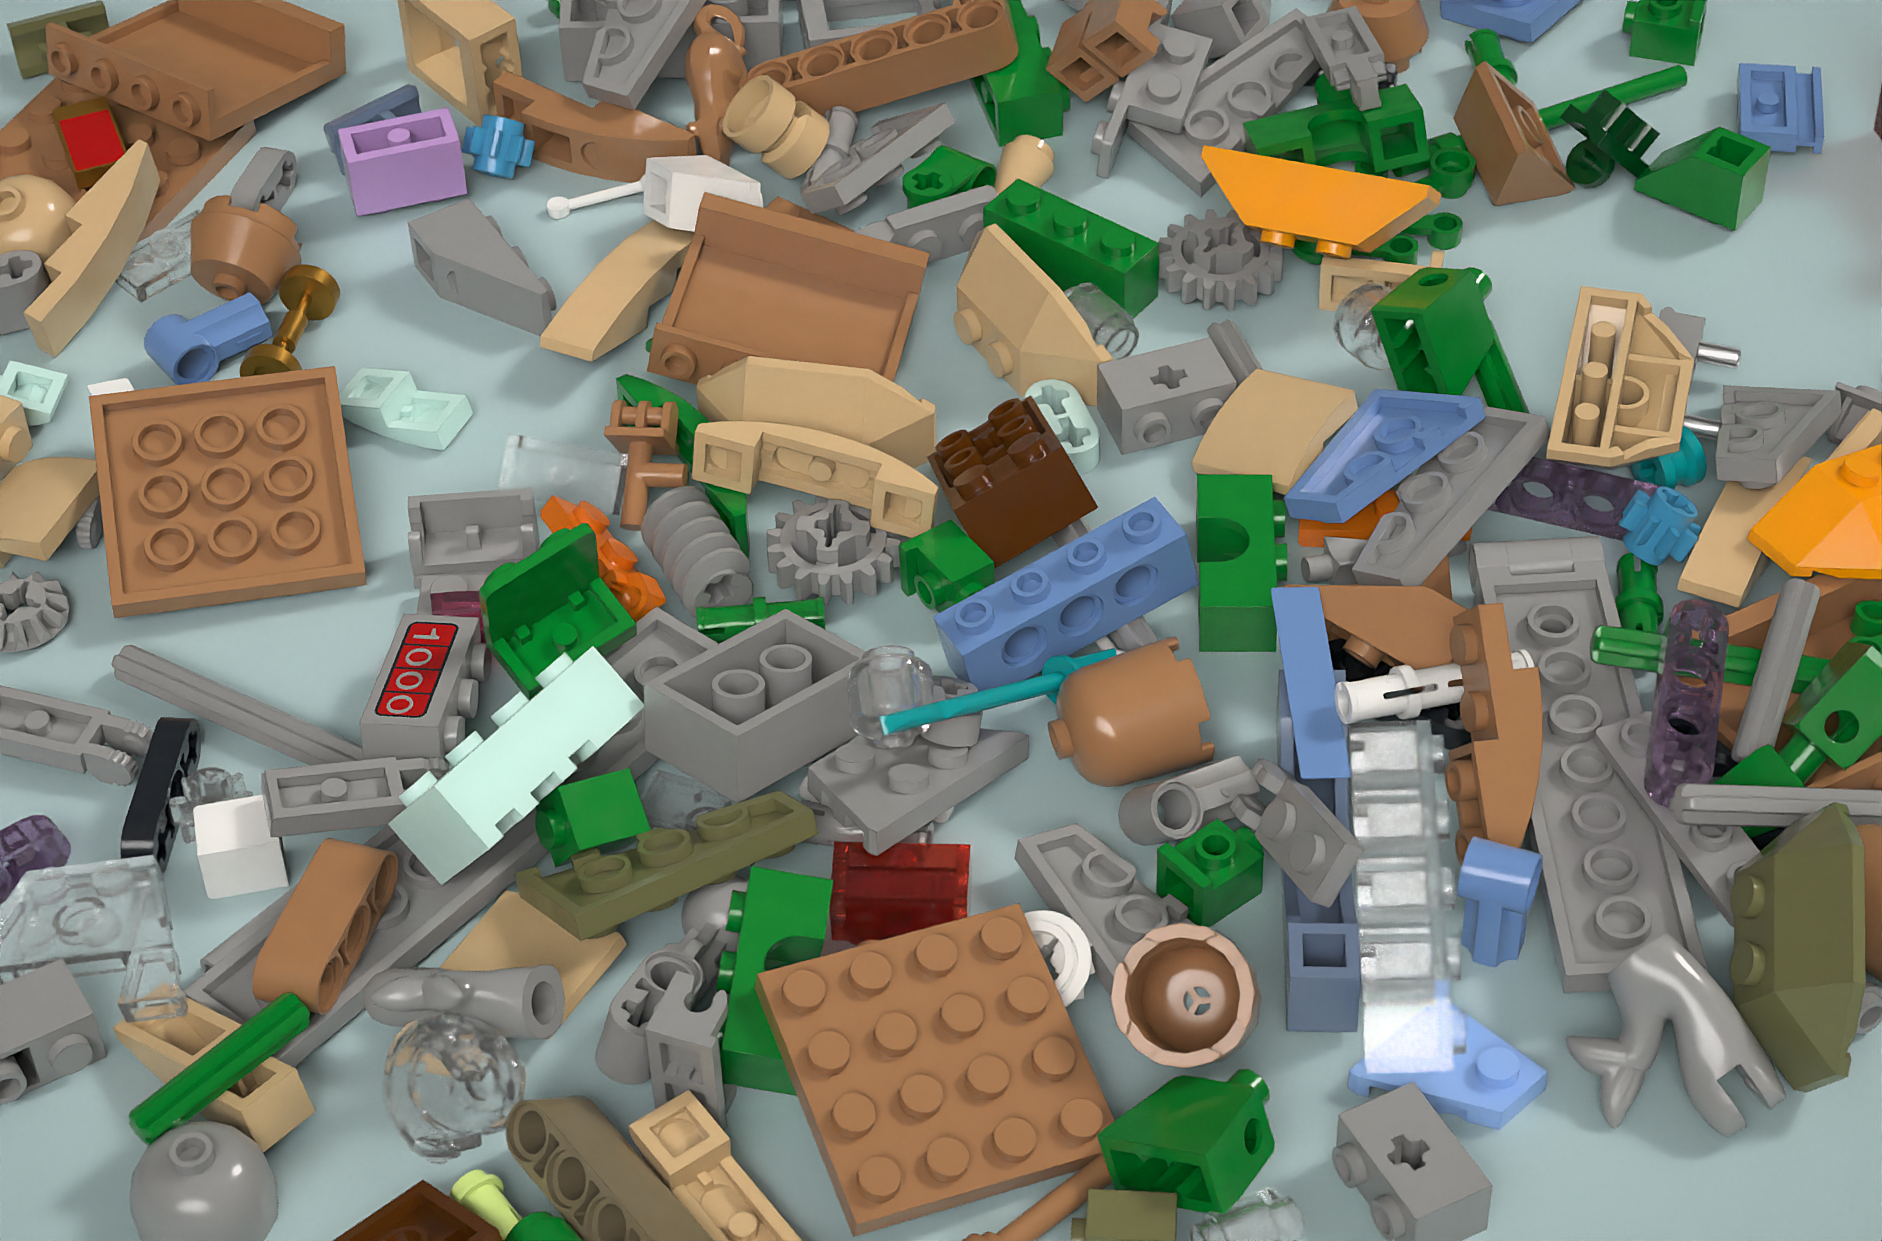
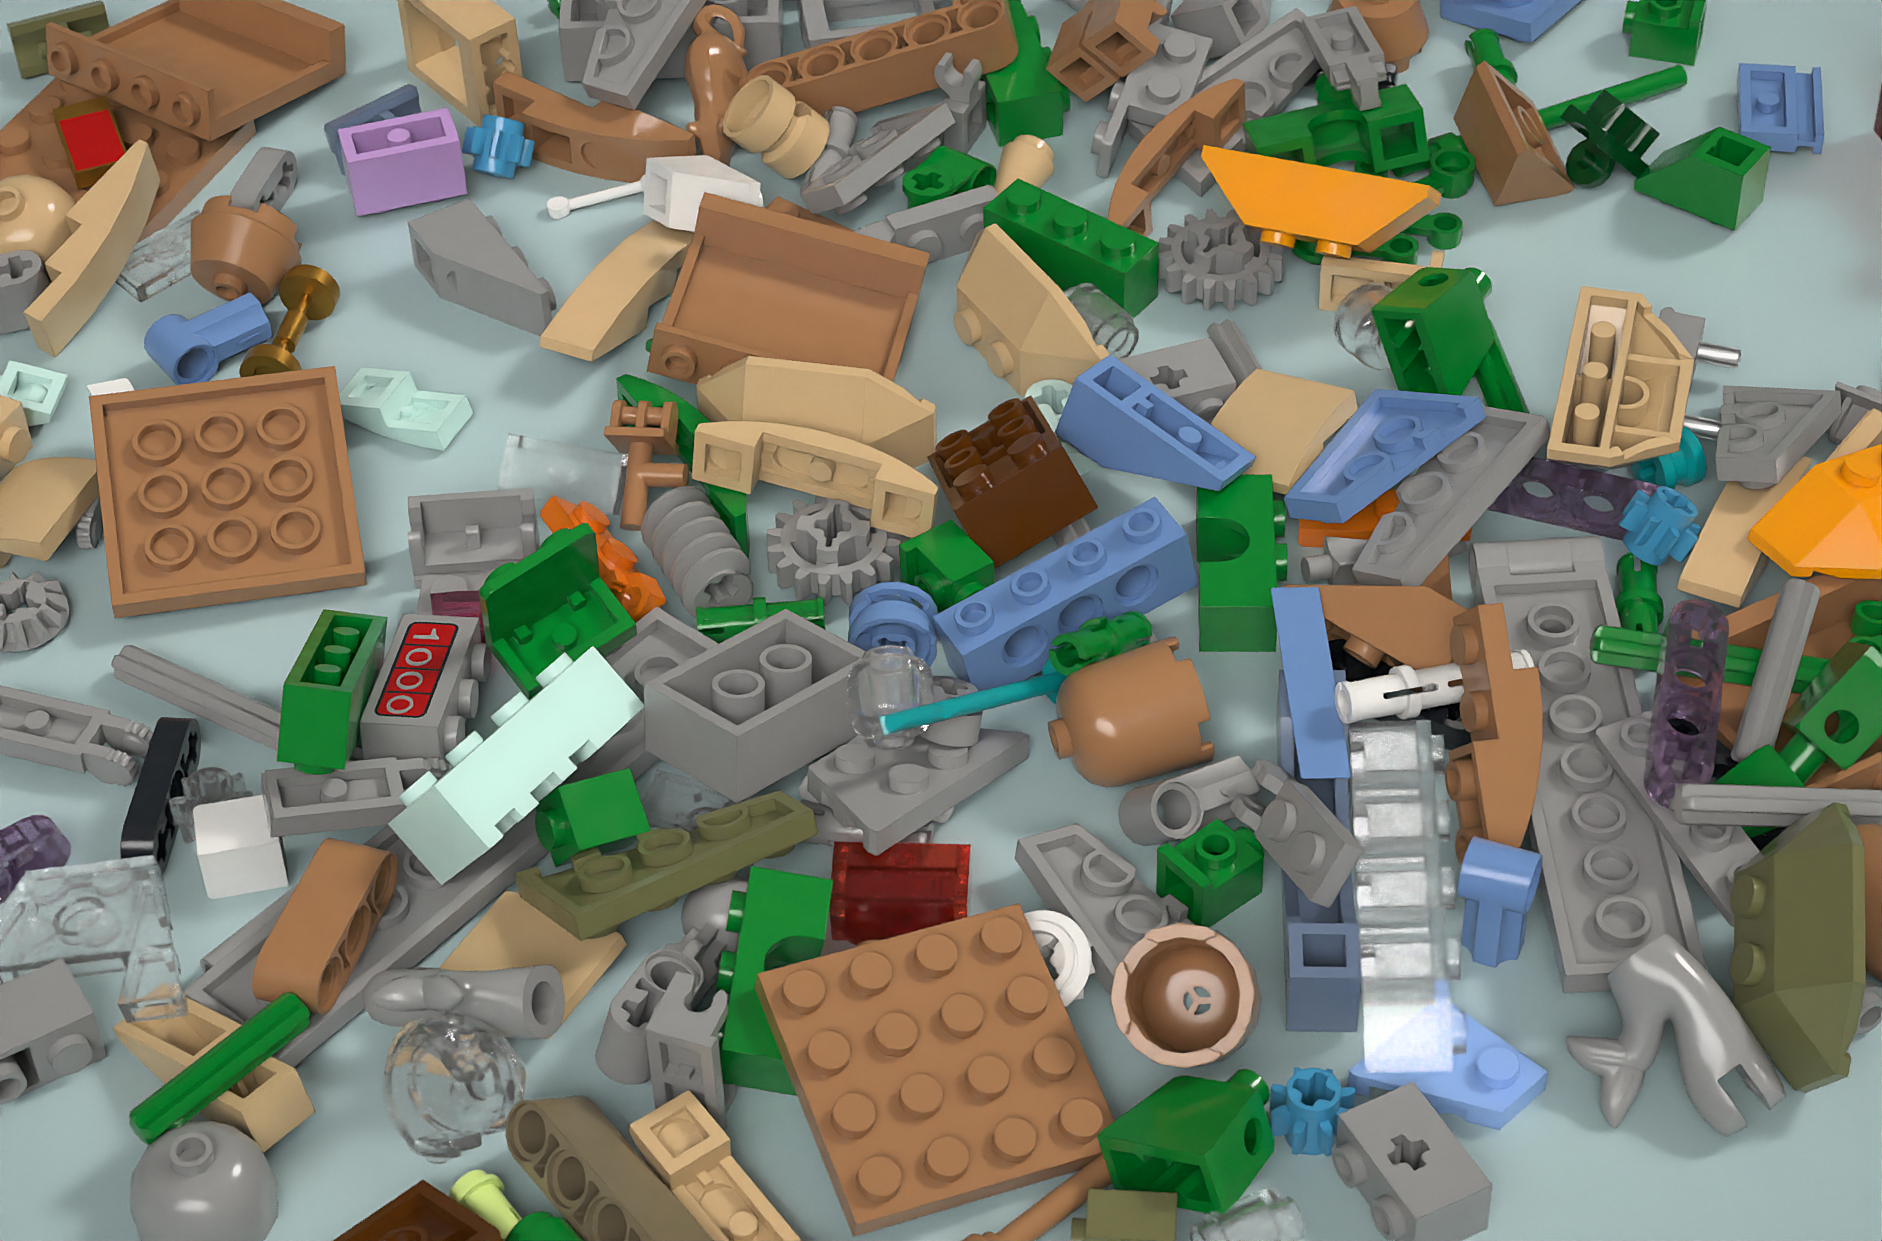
(330, 691): none -> green brick
(894, 619): none -> medium blue wheel
(965, 101): none -> light grey plate
(1099, 640): none -> green pin
(1144, 431): none -> medium blue slope
(1202, 120): none -> medium nougat slope
(1309, 1110): none -> dark azure gear

